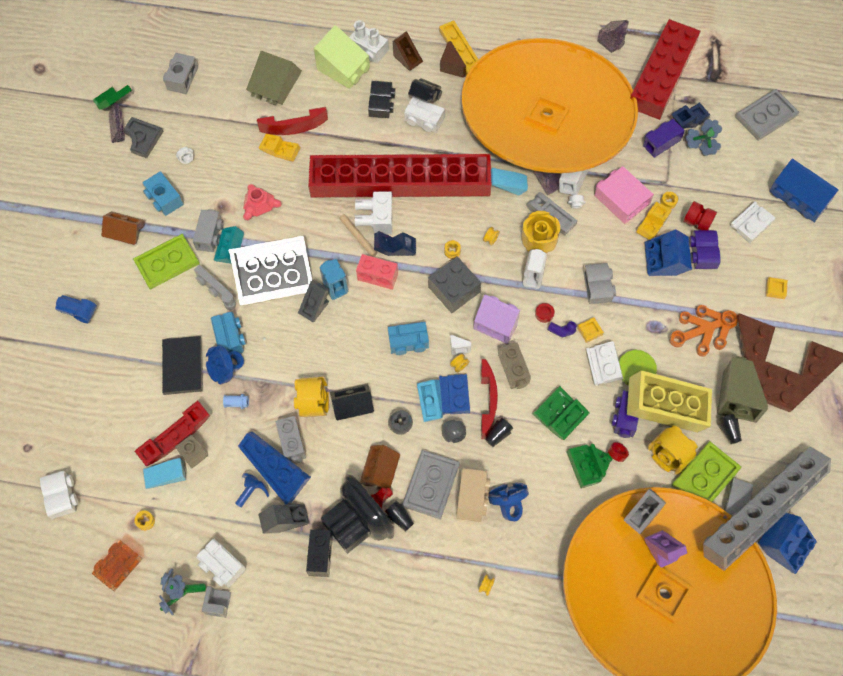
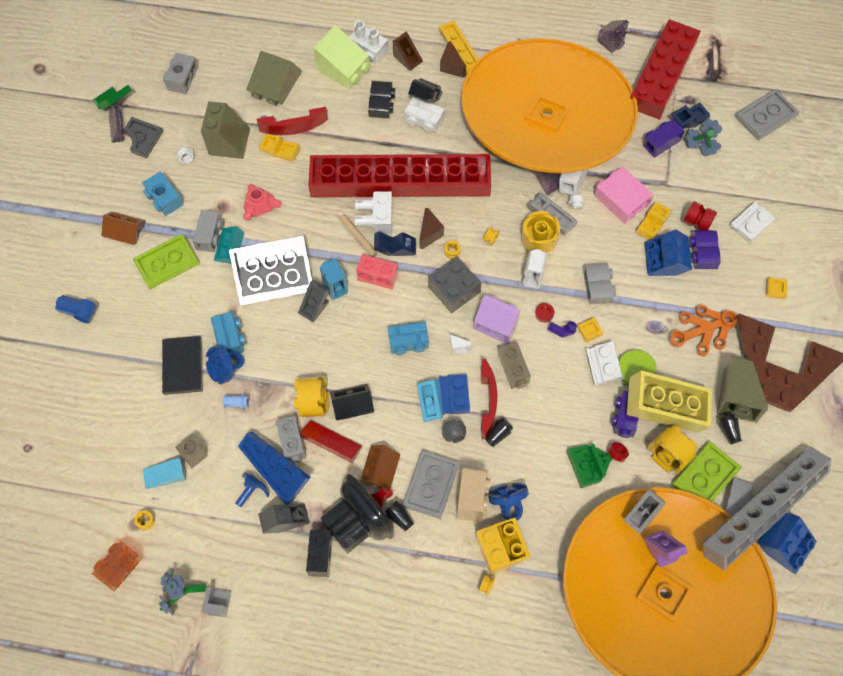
(58, 494): white brick -> none
(166, 442): red slope -> none
(215, 287): light grey plate -> none
(220, 563): white brick -> none
(224, 131): none -> olive slope
(331, 441): none -> red slope
(406, 419): dark grey piece -> none
(431, 229): none -> reddish brown slope
(459, 363): yellow bush -> none
(502, 546): none -> yellow slope
(509, 181): medium azure slope -> none
(561, 413): green slope -> none
(669, 195): yellow bush -> none
(803, 190): blue slope -> none

